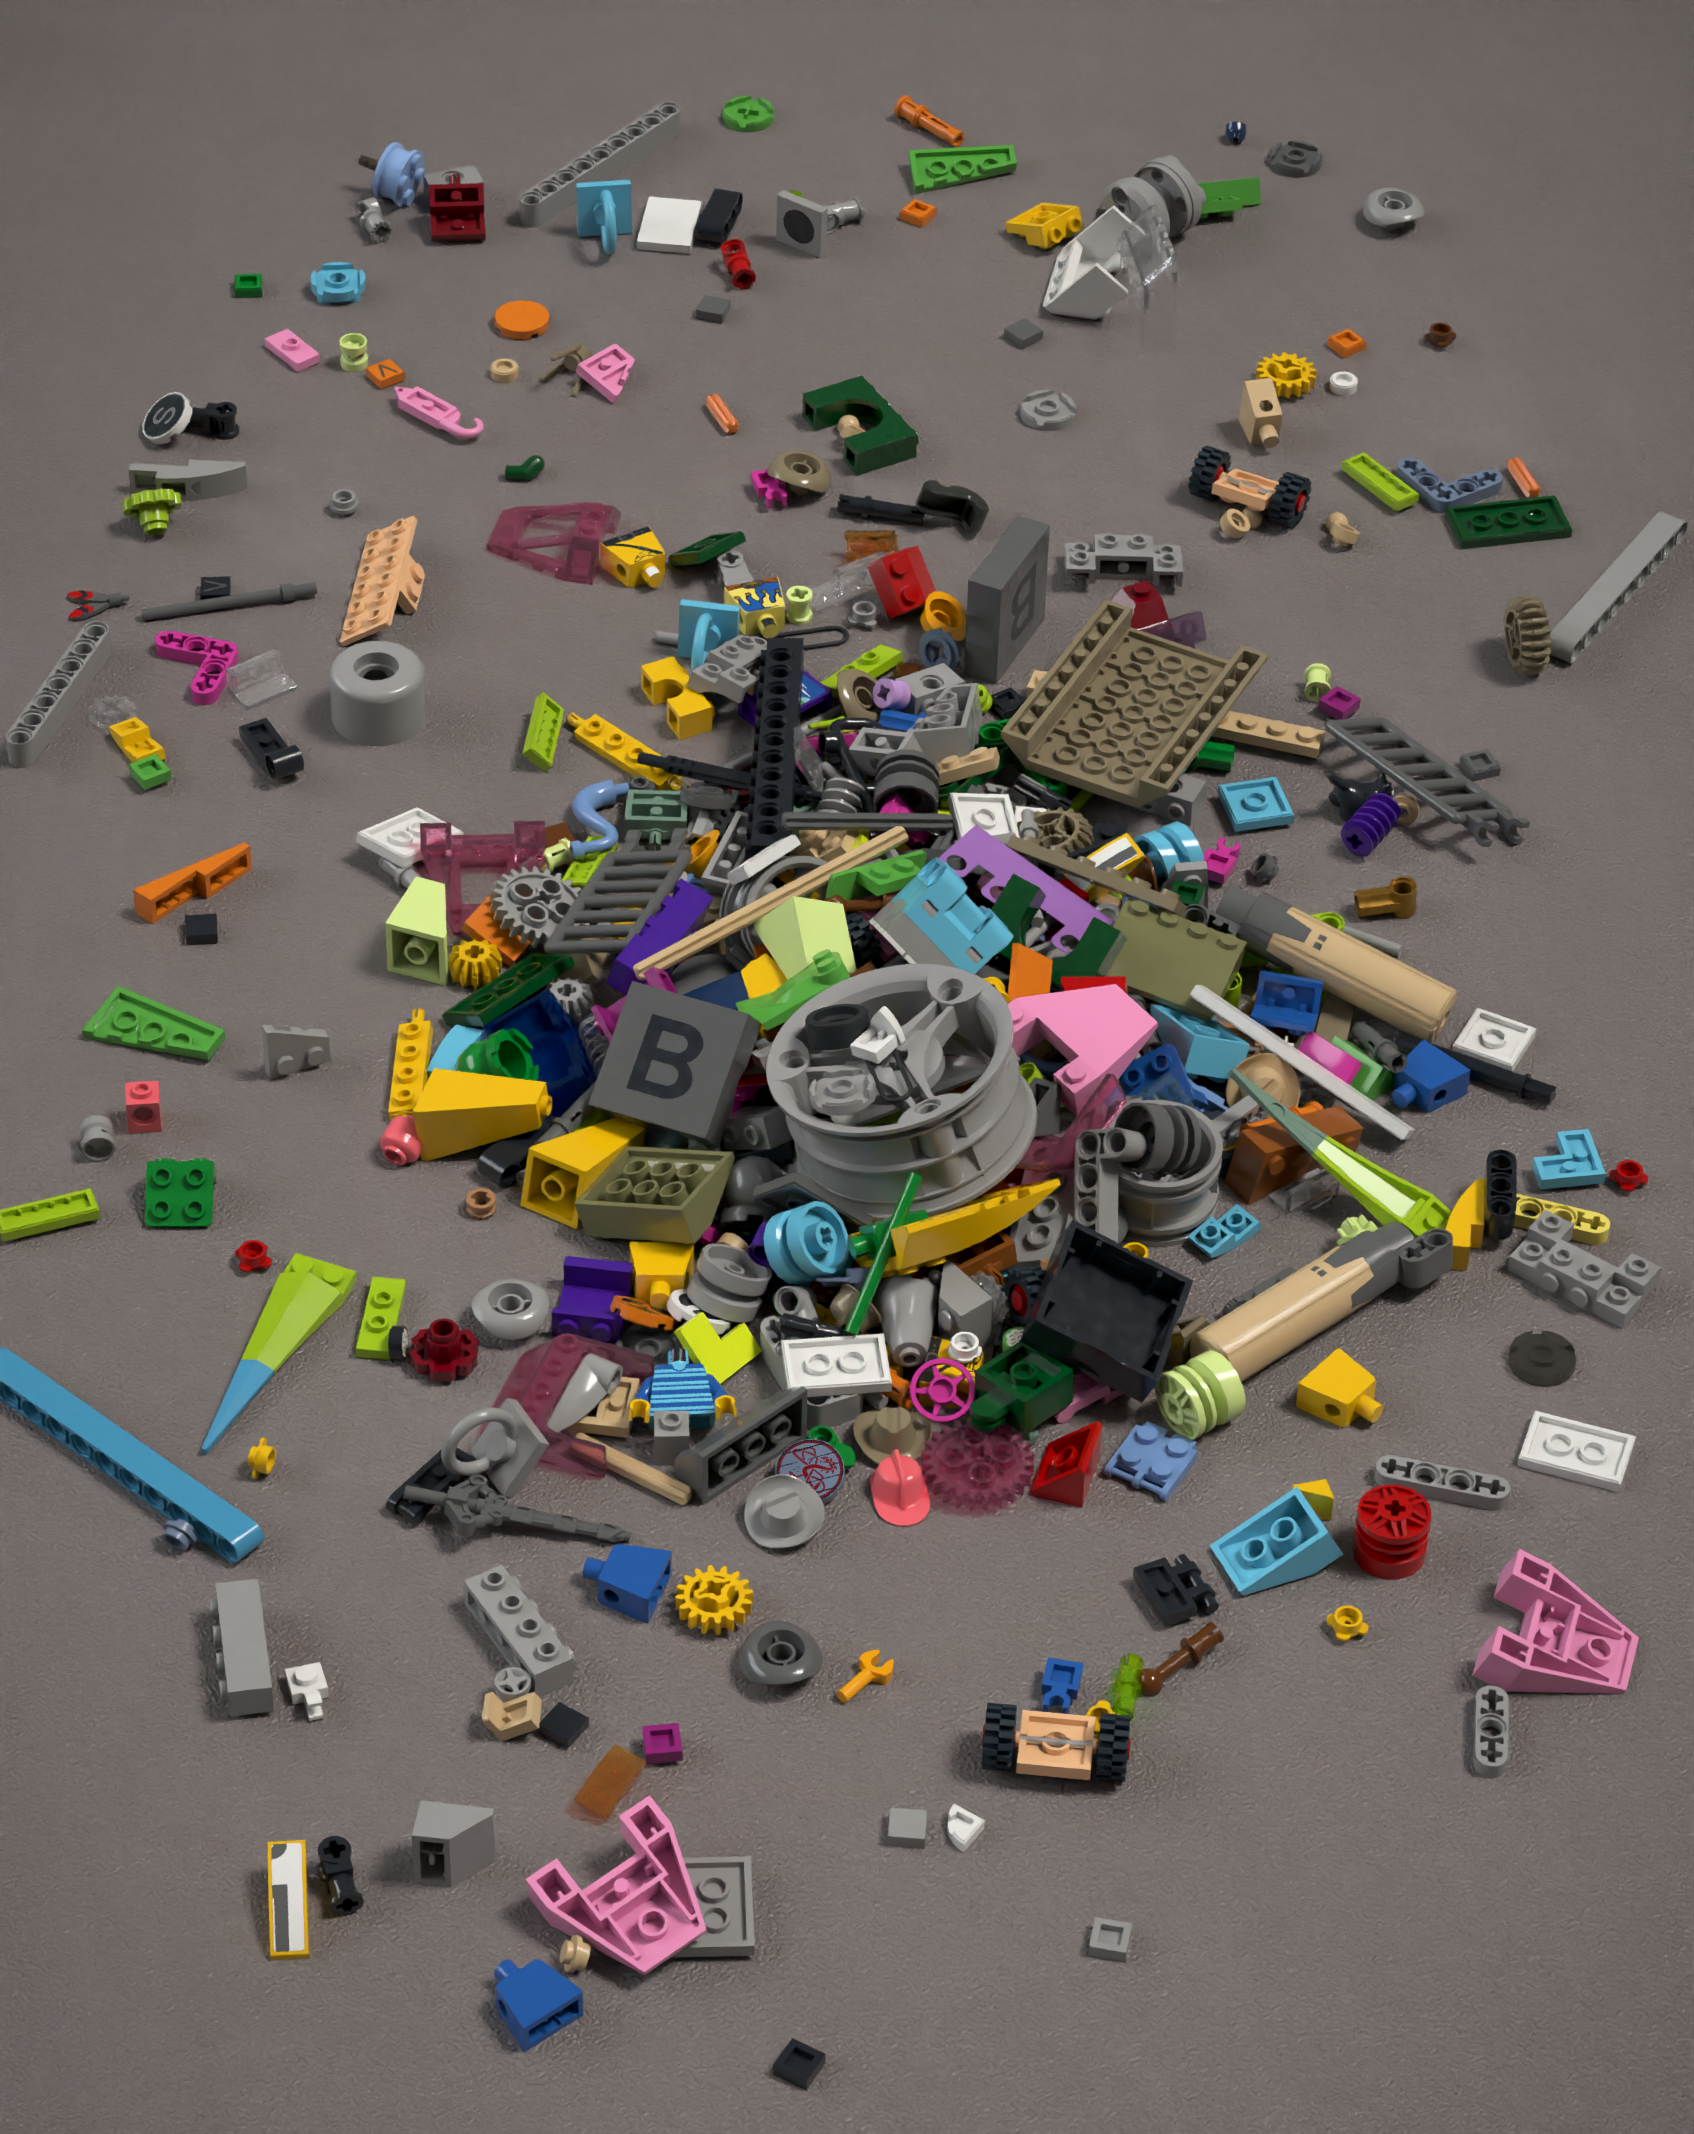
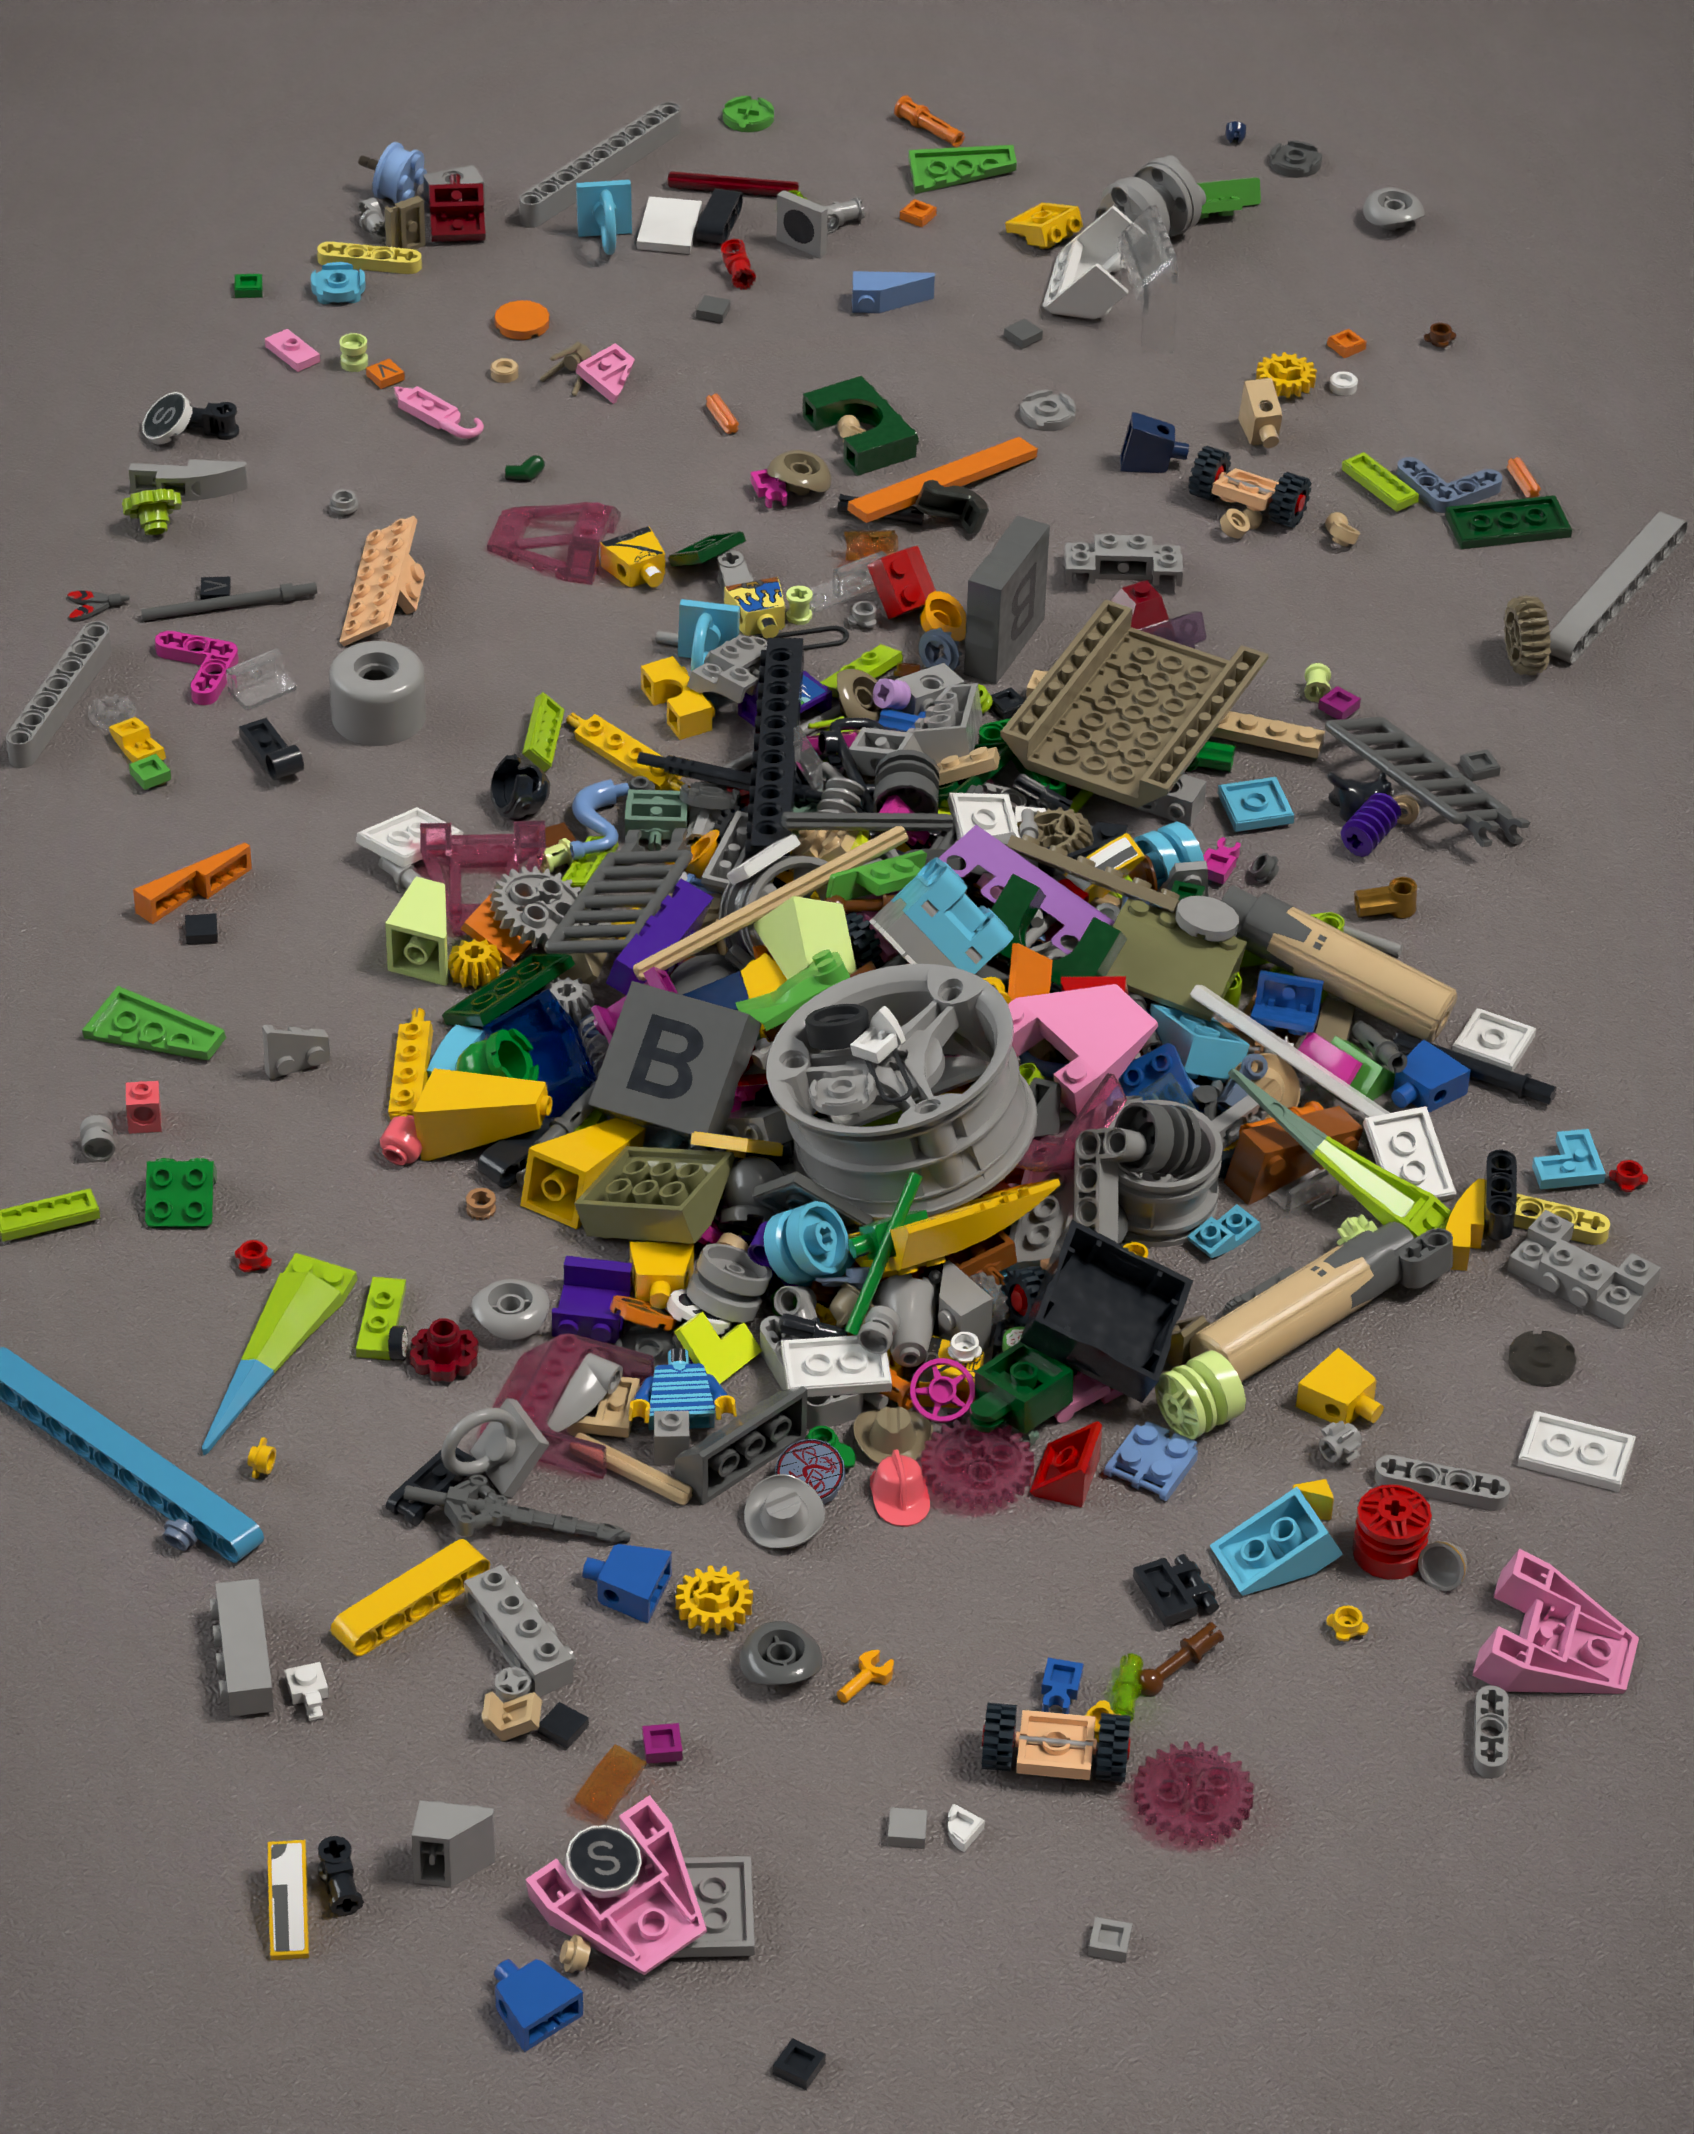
(393, 259): none -> light yellow beam
(405, 224): none -> dark tan plate
(408, 1598): none -> yellow beam
(517, 789): none -> black helmet
(603, 1861): none -> black tile
(731, 183): none -> dark red axle
(737, 1145): none -> yellow plate
(879, 1329): none -> light grey wheel
(890, 290): none -> medium blue slope
(955, 473): none -> orange tile
(1150, 445): none -> dark blue torso
(1207, 918): none -> light grey tile
(1208, 1096): none -> dark grey piece
(1214, 1807): none -> clear pink gear
(1233, 1092): none -> sand blue plate
(1340, 1442): none -> light grey gear
(1410, 1149): none -> white tile
(1442, 1565): none -> light grey piece

